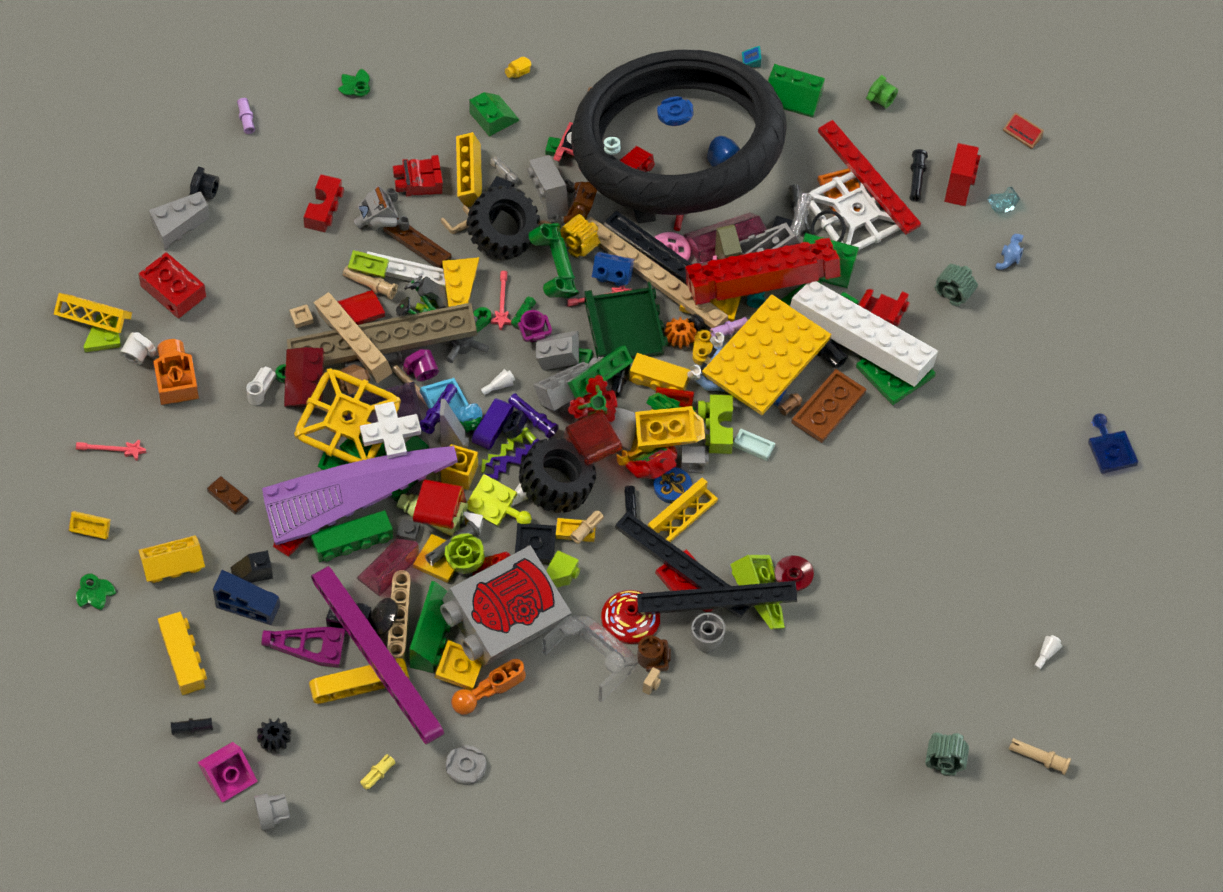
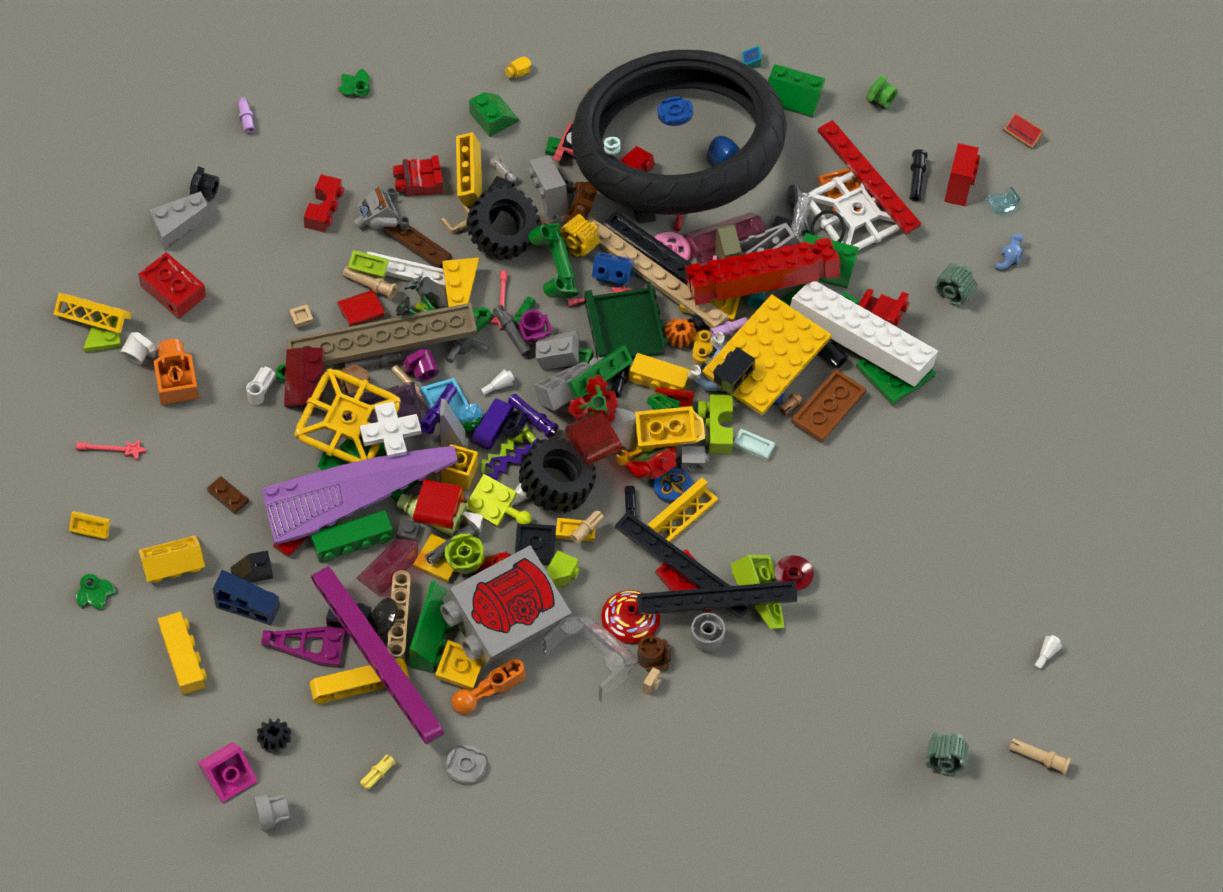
(191, 726): black pin -> none
(355, 338): tan arch -> none
(415, 443): green tile -> none
(508, 325): none -> dark grey pin
(734, 370): none -> black brick
(1111, 450): clear blue plate -> none

